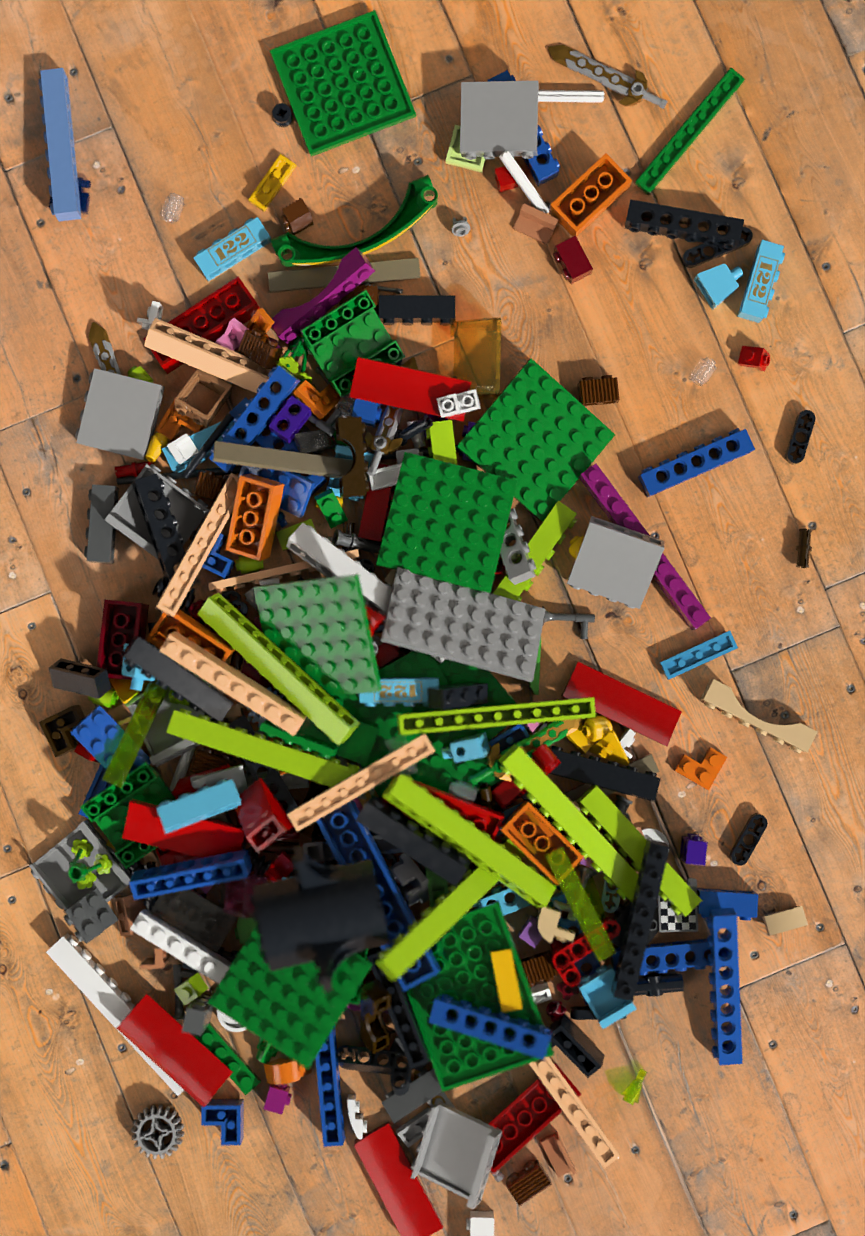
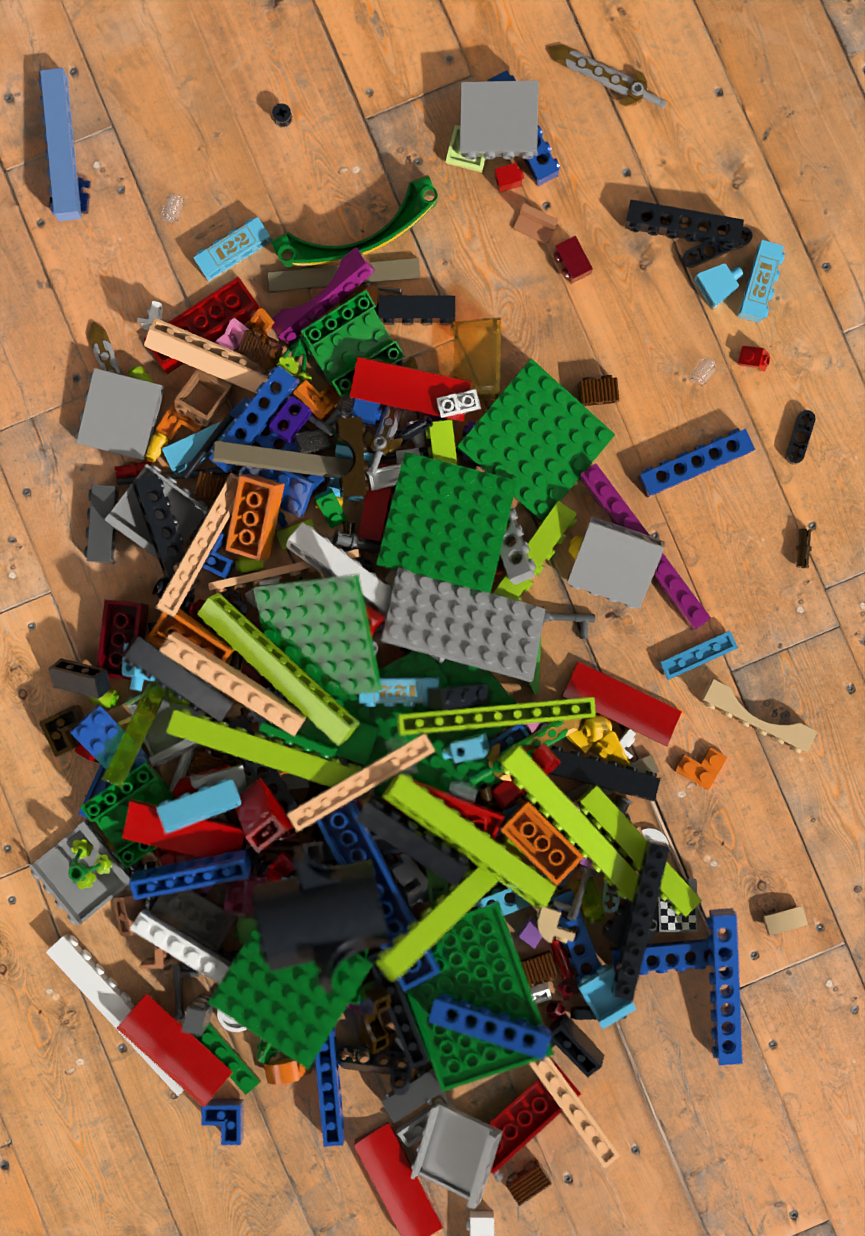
(90, 916): dark grey plate -> none
(123, 690): yellow piece -> none
(143, 1137): light grey gear -> none
(183, 448): white panel -> none
(191, 988): lime brick -> none
(272, 182): yellow tile -> none
(277, 1098): magenta brick -> none
(296, 217): reddish brown brick -> none
(343, 83): green plate -> none
(357, 1120): white slope -> none
(386, 653): red brick -> none
(461, 227): light grey plate -> none
(506, 980): yellow tile -> none
(523, 182): white axle -> none
(558, 1155): nougat panel -> none
(570, 96): white axle -> none
(571, 957): red beam -> none
(580, 904): clear neon green tile -> none
(590, 195): orange brick -> none
(633, 1090): clear neon green cone -> none
(657, 984): black piece -> none
(689, 131): green tile -> none
(693, 849): dark purple brick -> none
(736, 849): black beam -> none
(743, 902): blue brick -> none

